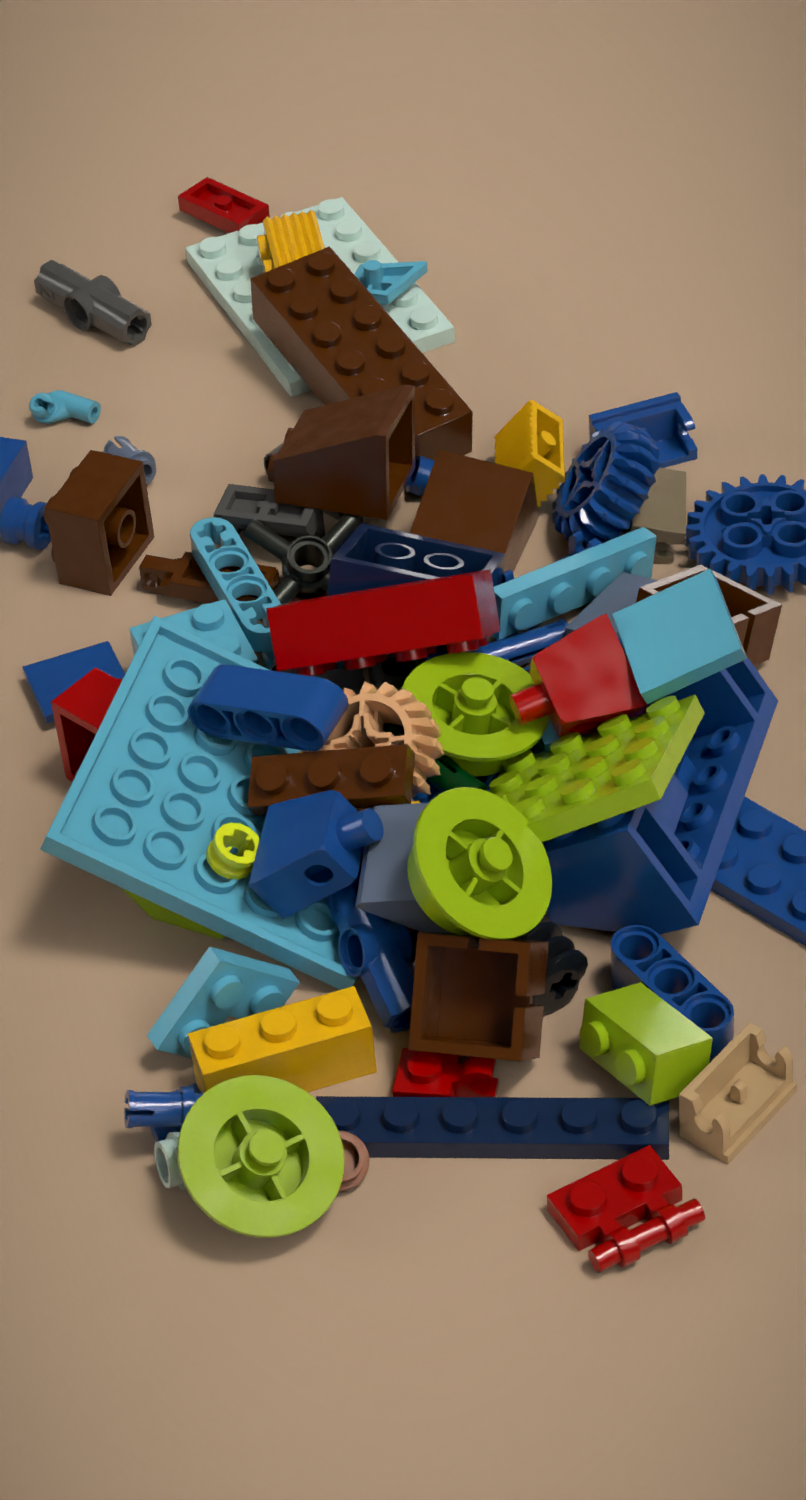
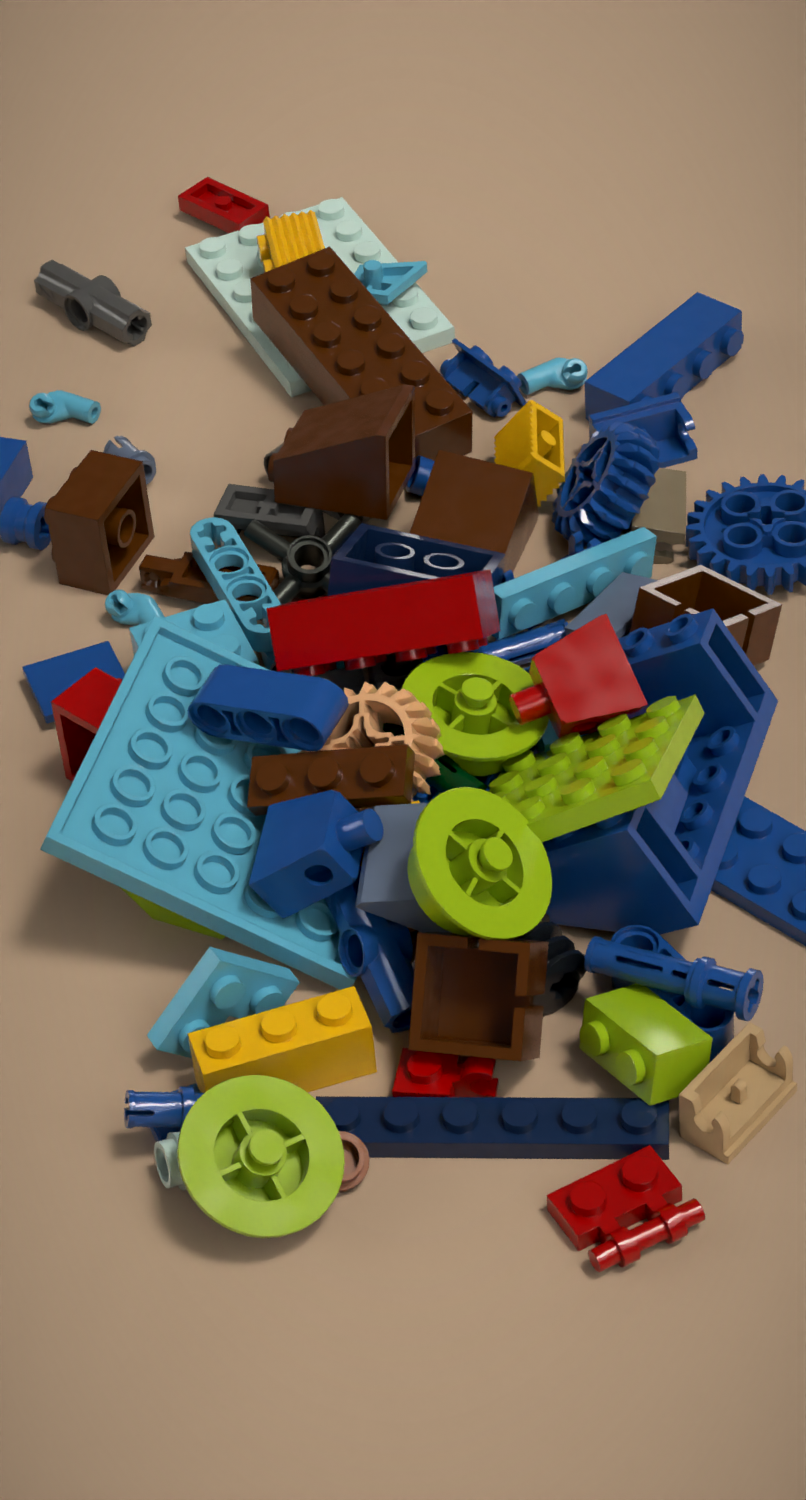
(131, 607): none -> medium azure arm
(226, 863): neon yellow bush -> none
(495, 387): none -> blue hinge
(555, 373): none -> medium azure arm
(669, 356): none -> blue brick
(679, 636): medium azure tile -> none
(701, 975): none -> blue pin

